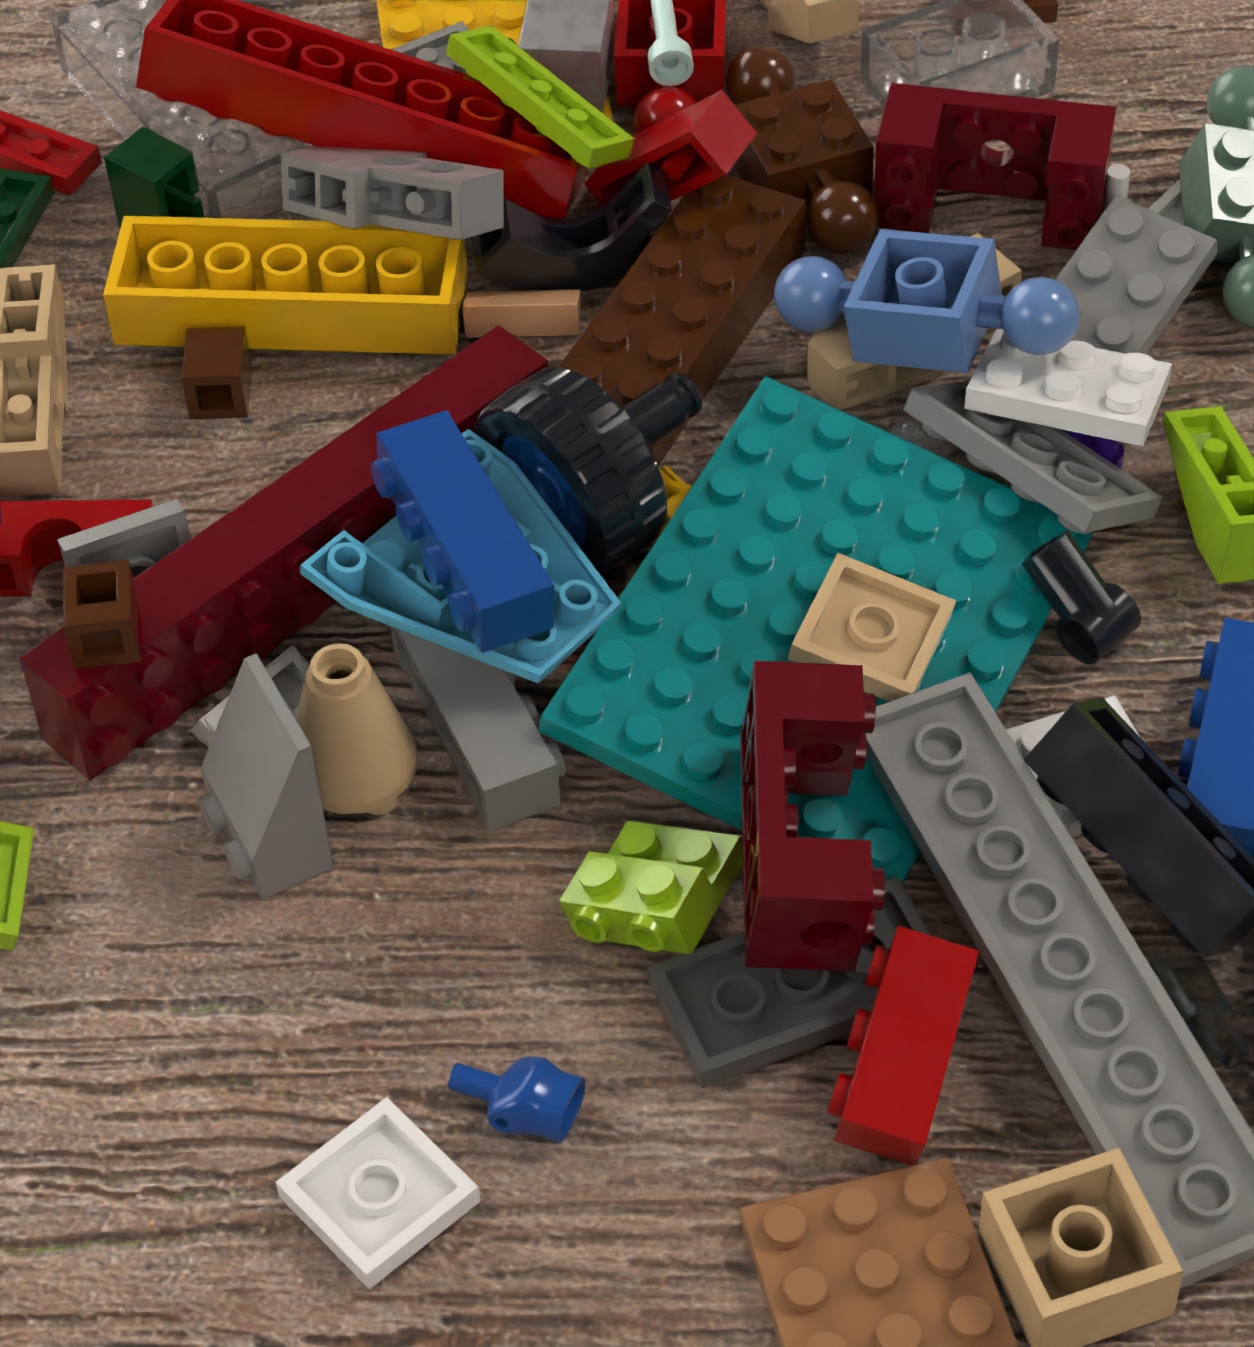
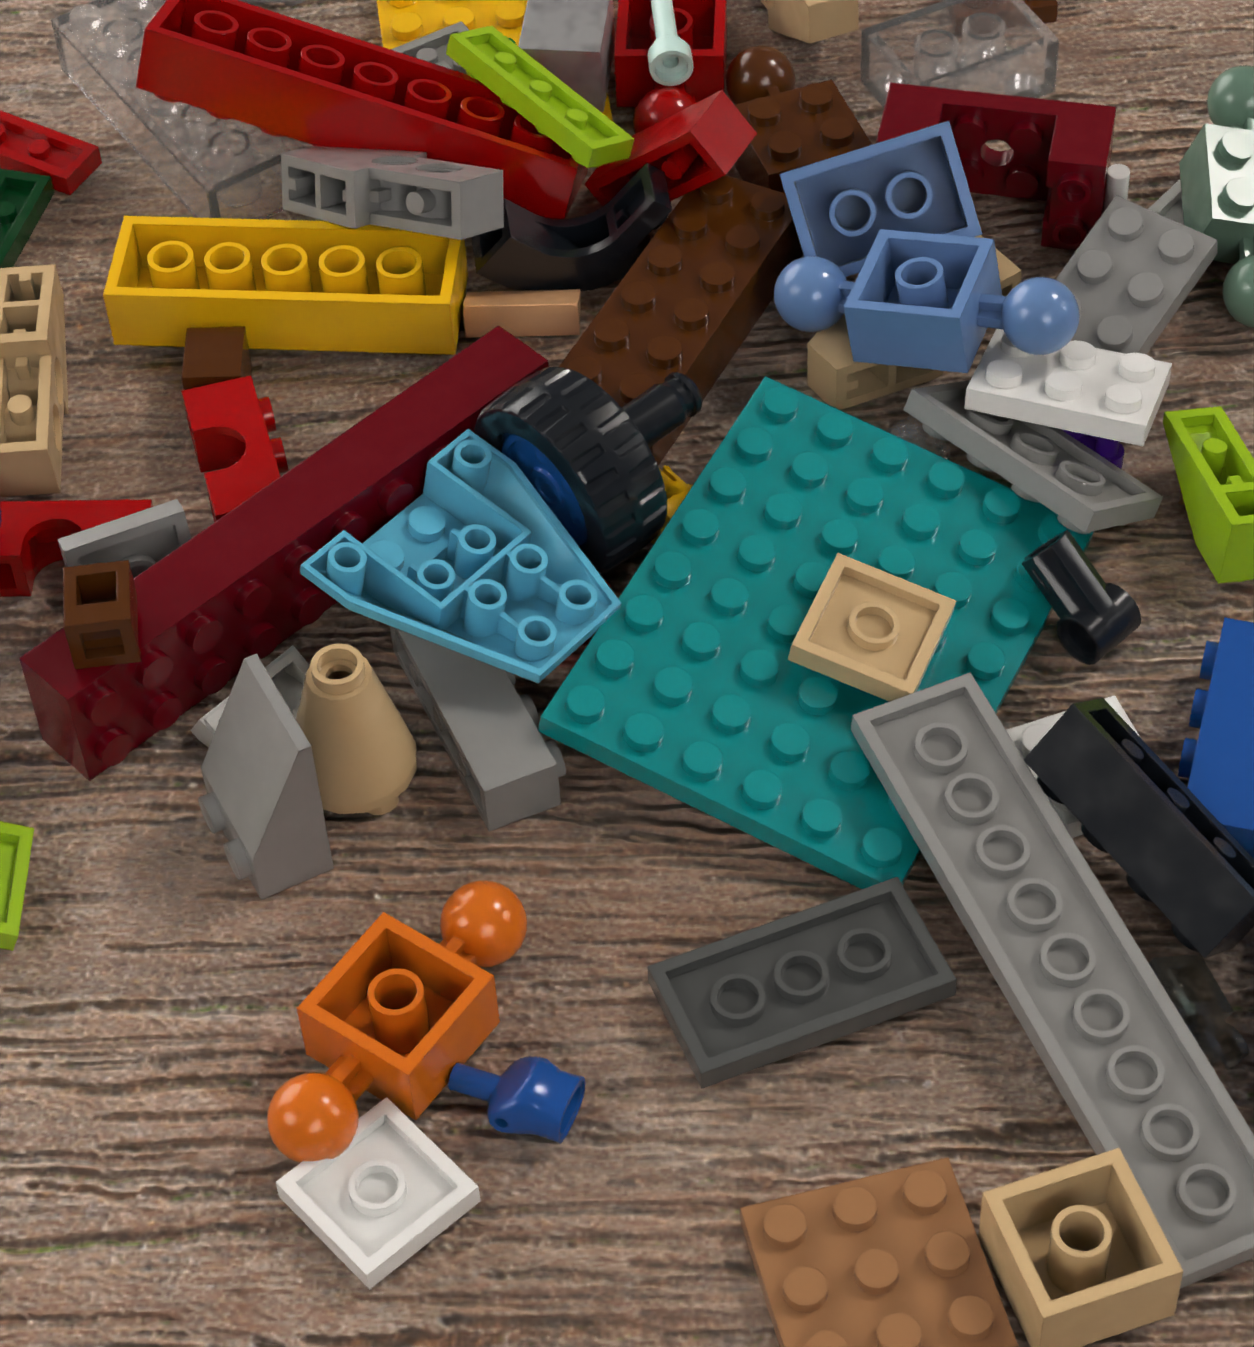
(152, 178): dark green piece -> none
(231, 433): none -> red arch
(397, 1018): none -> orange brick
(463, 532): blue brick -> none
(653, 887): lime plate -> none
(804, 896): dark red plate -> none
(890, 185): none -> medium blue brick
(902, 1045): red brick -> none

